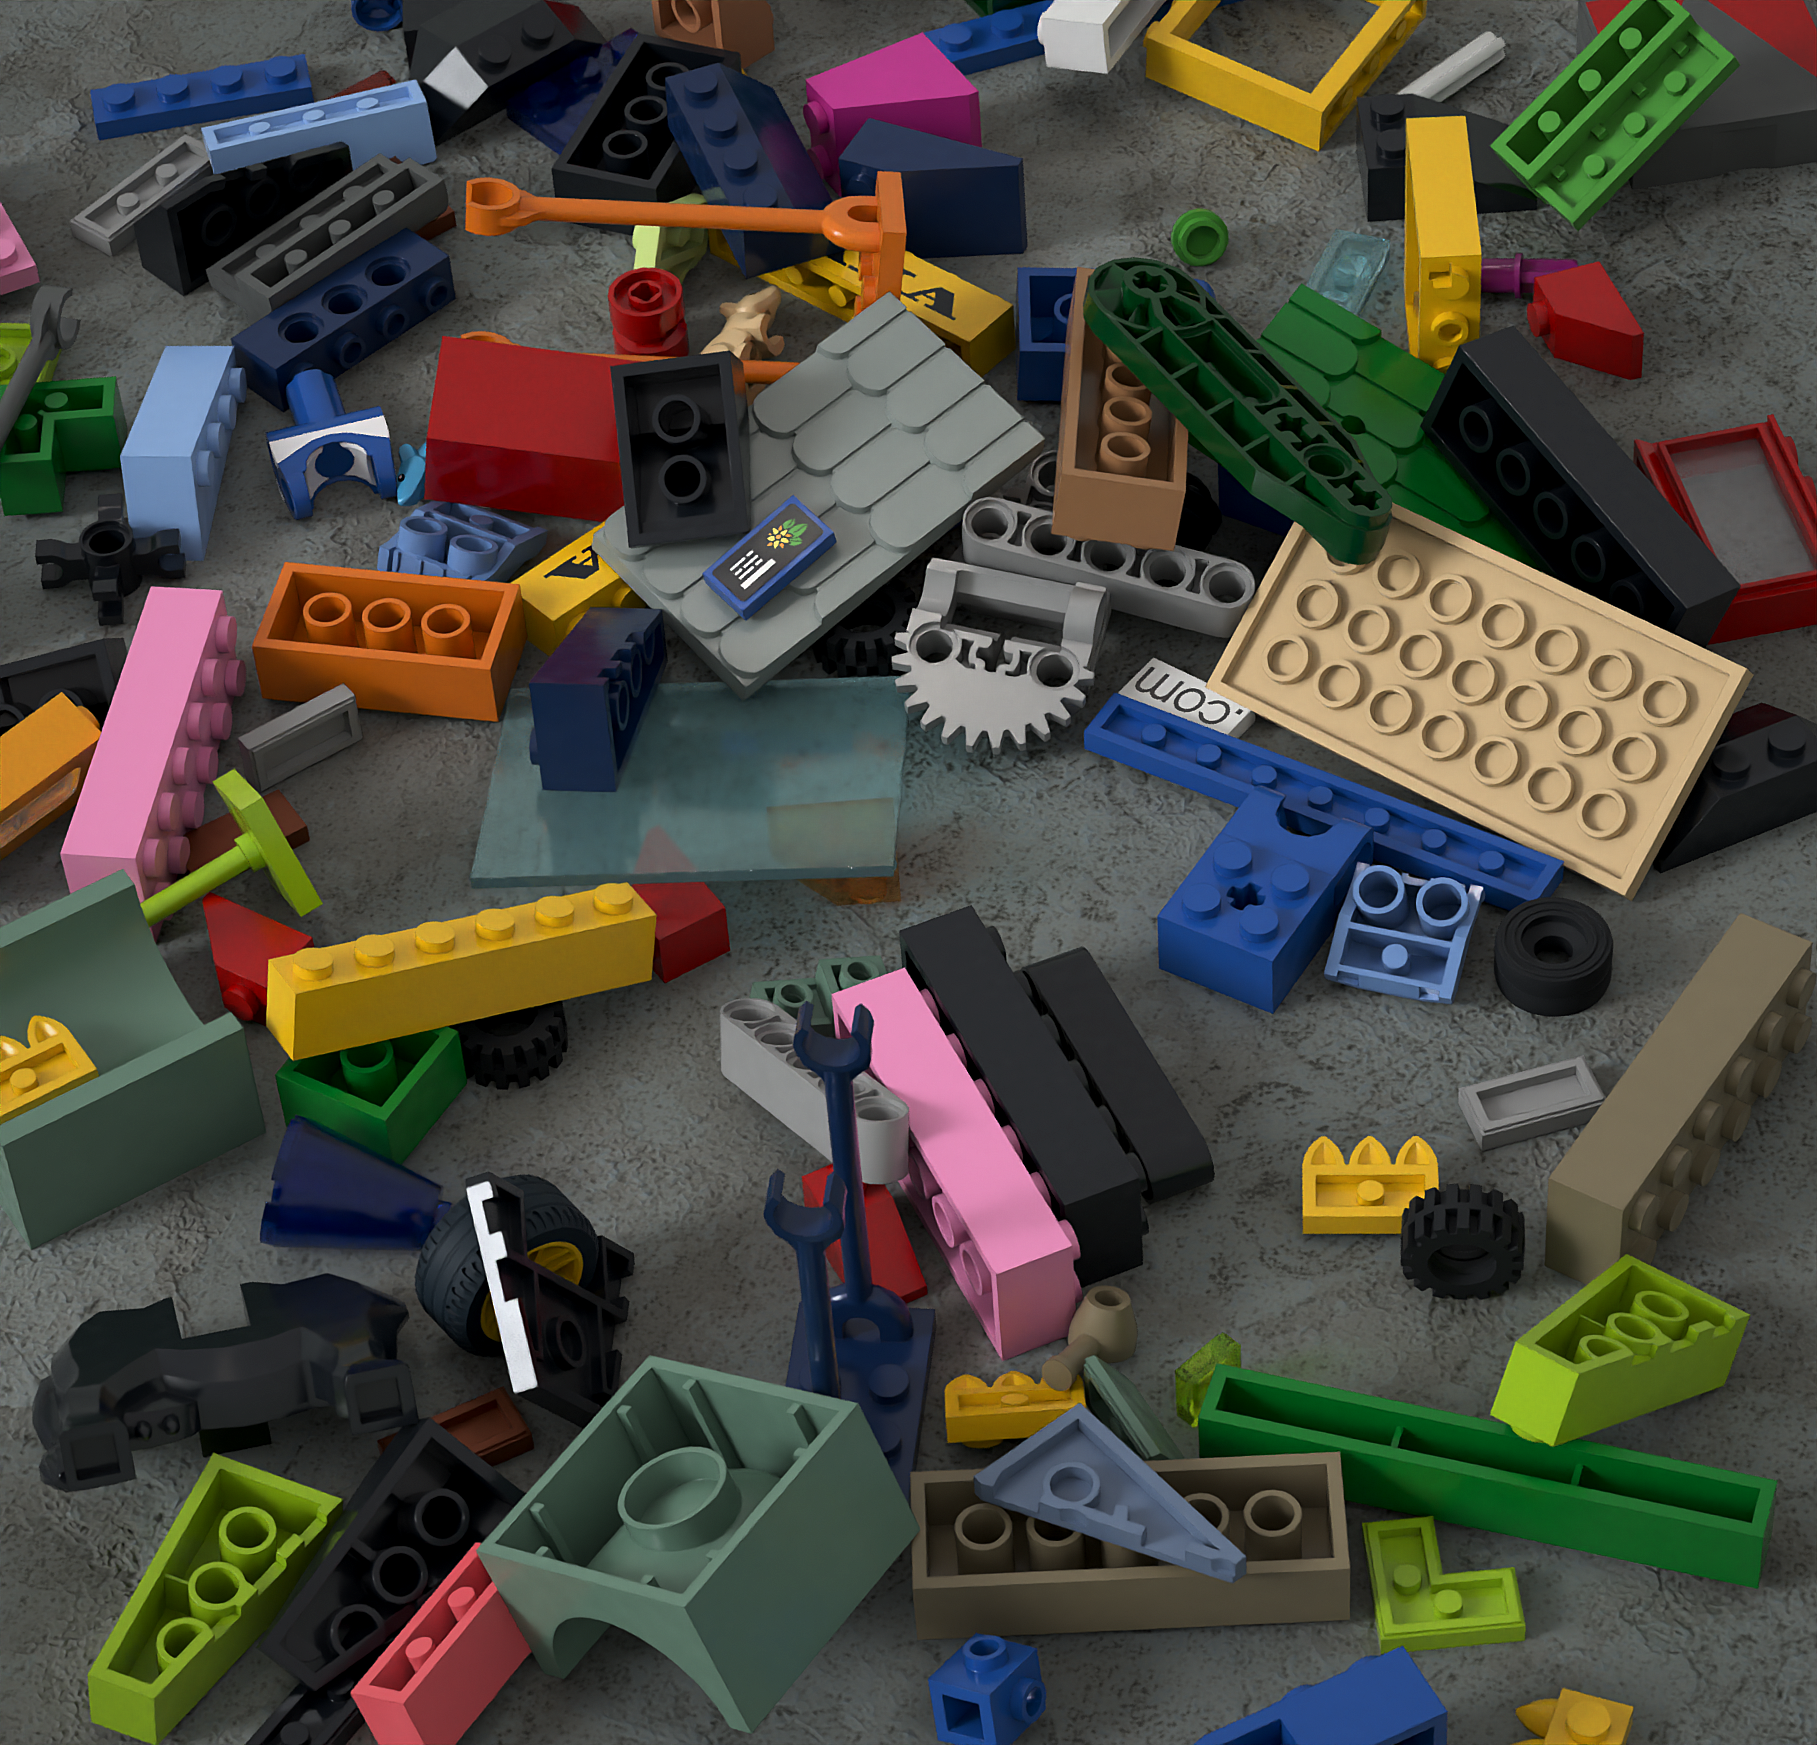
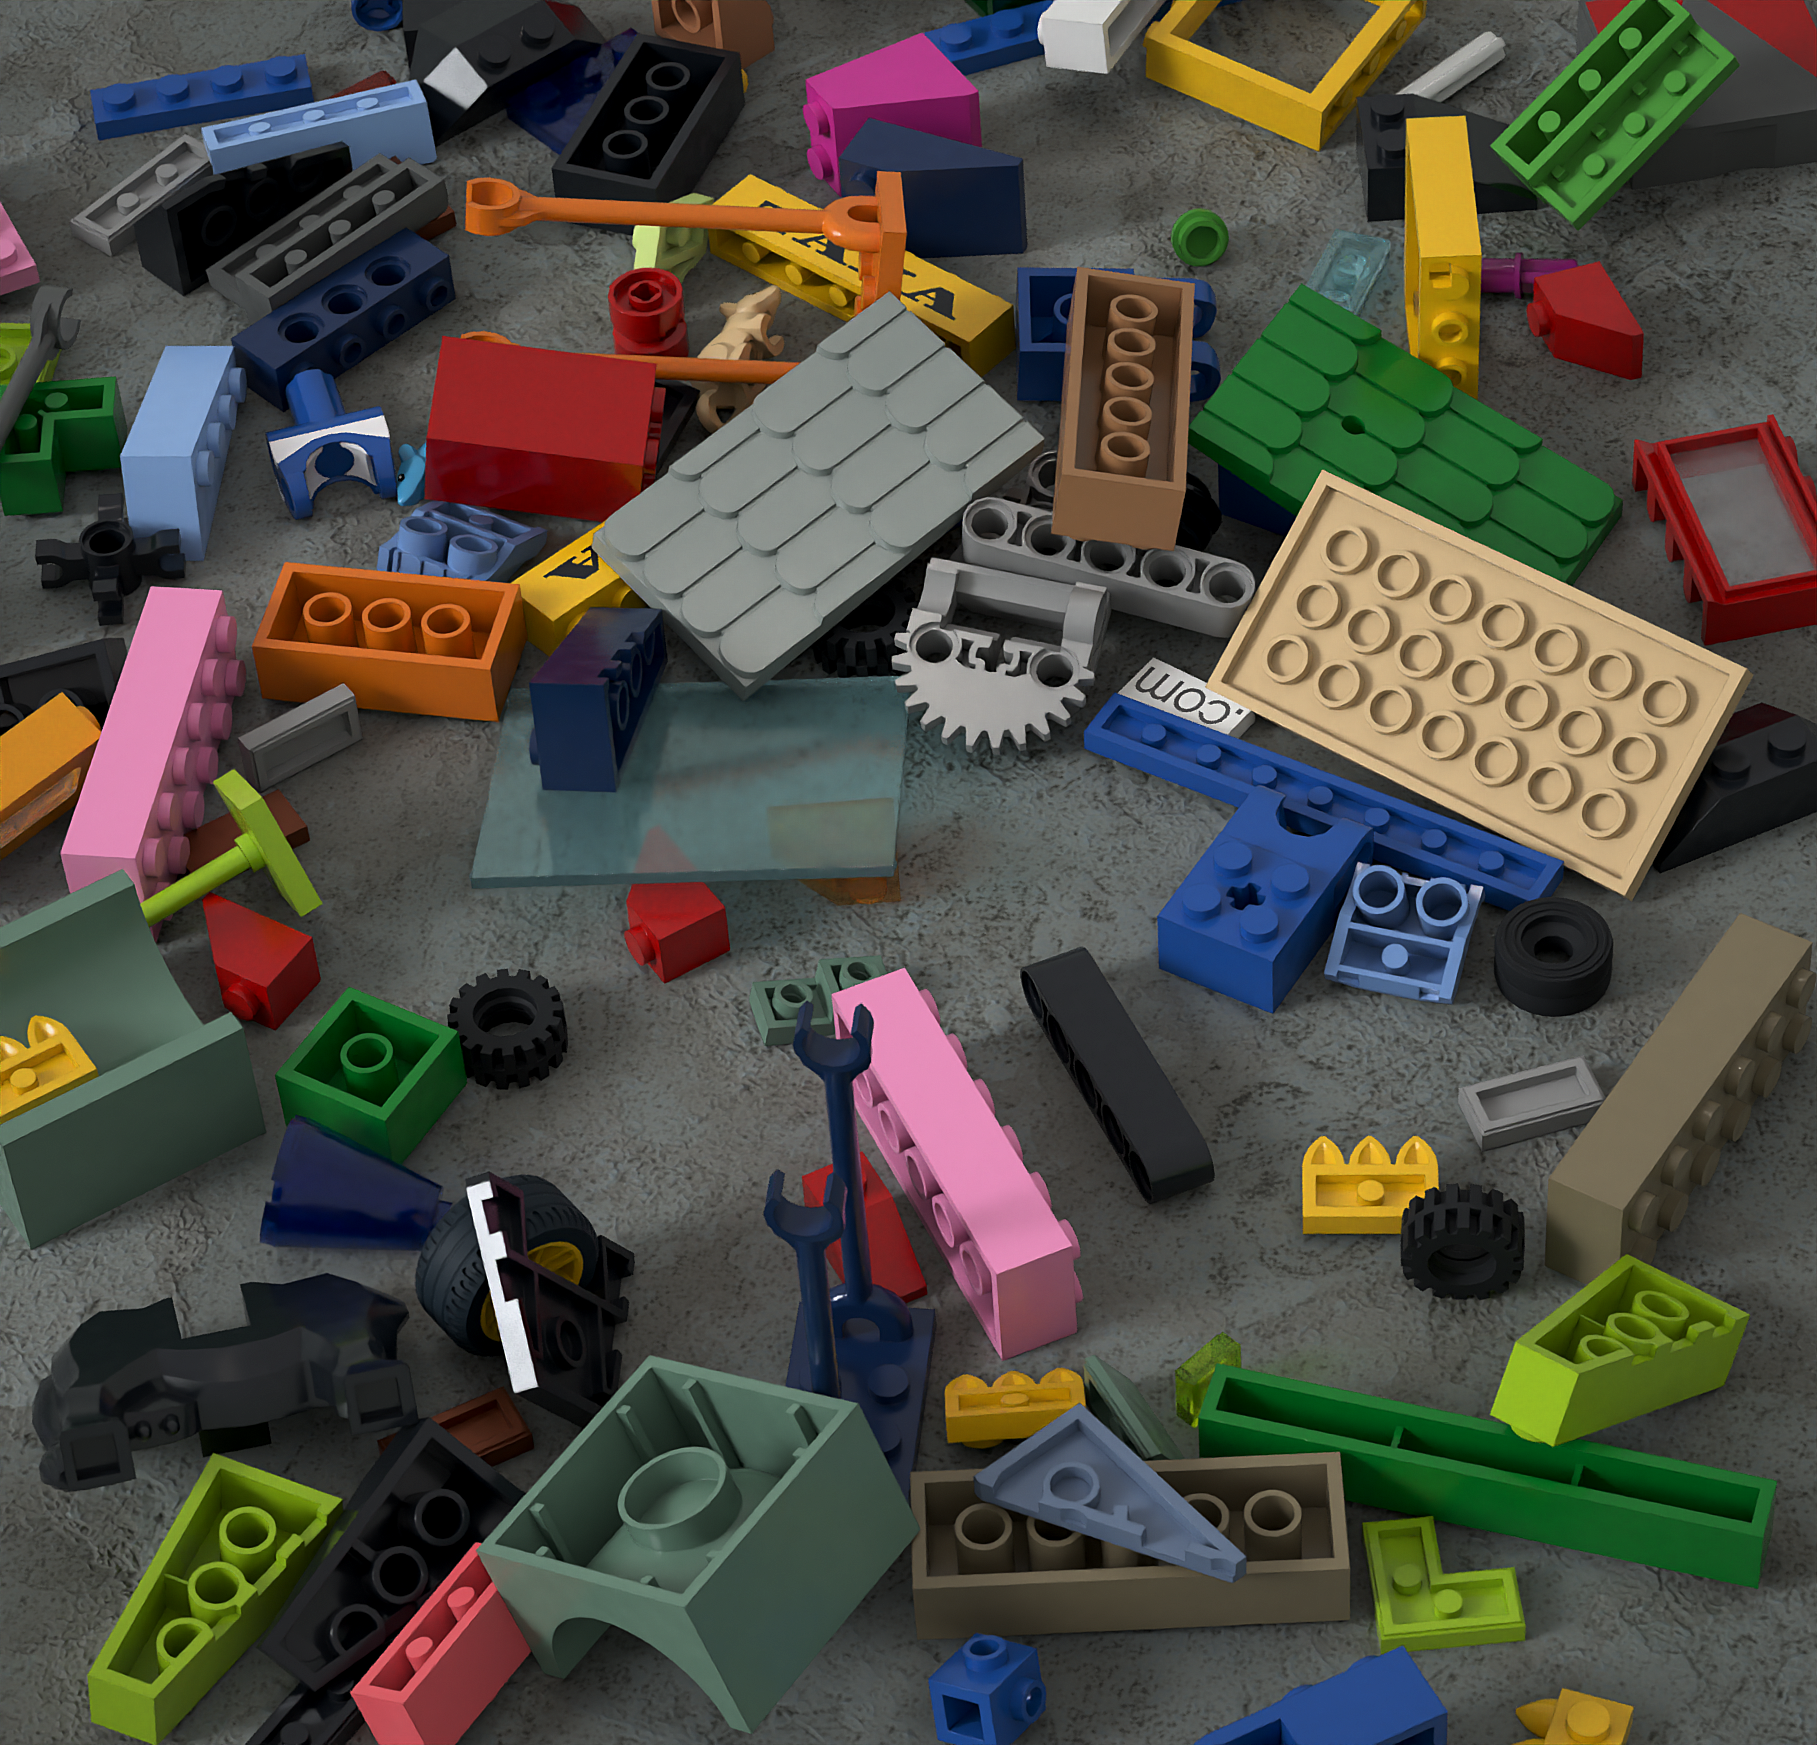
(459, 970): yellow brick -> none
(683, 448): black slope -> none
(747, 157): dark blue slope -> none
(764, 1065): light grey beam -> none
(769, 557): tile -> none
(1033, 1088): black brick -> none
(1100, 1327): dark tan bar -> none
(1239, 403): dark green beam -> none
(1572, 489): black brick -> none

